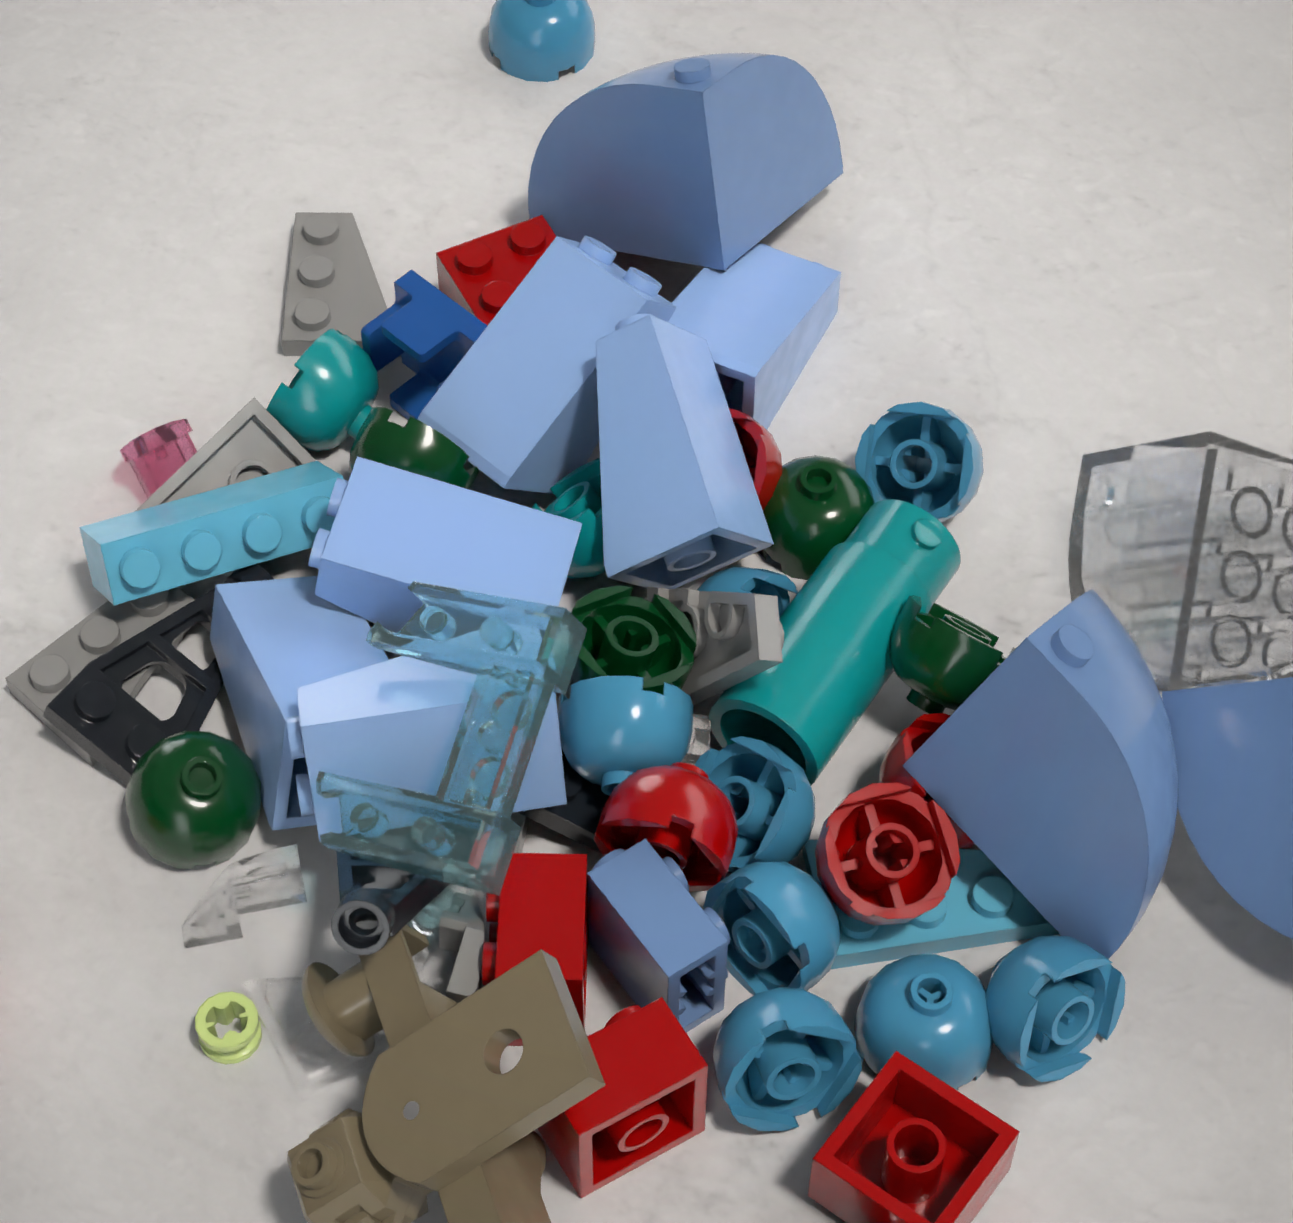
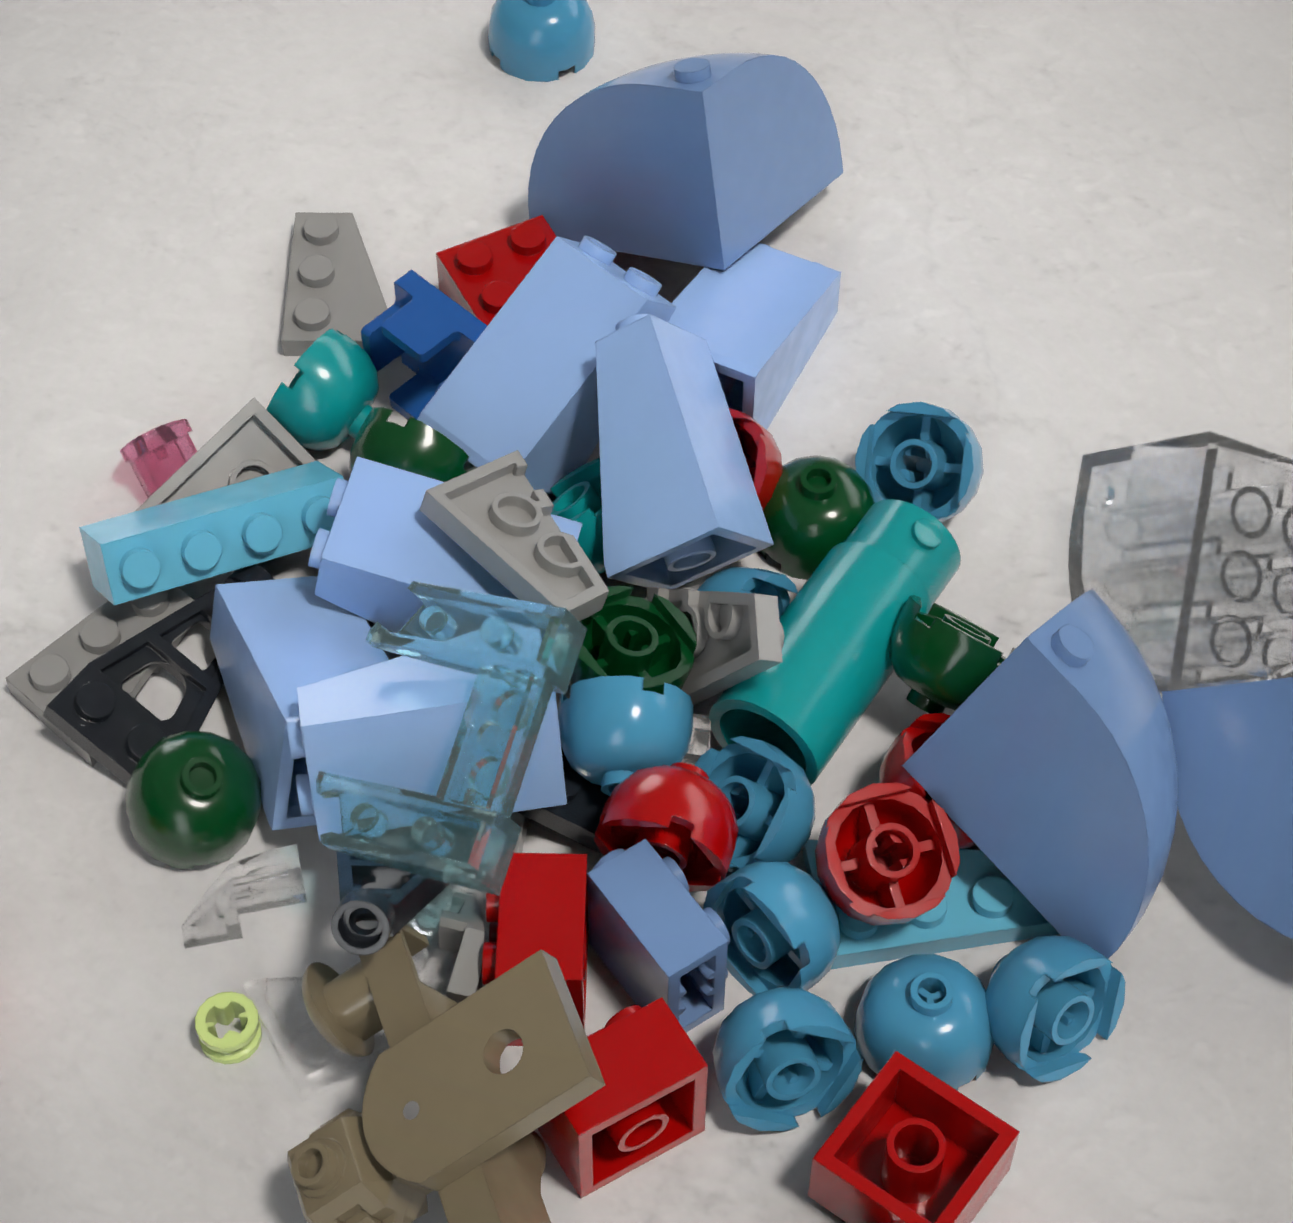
(513, 536): none -> light grey wing

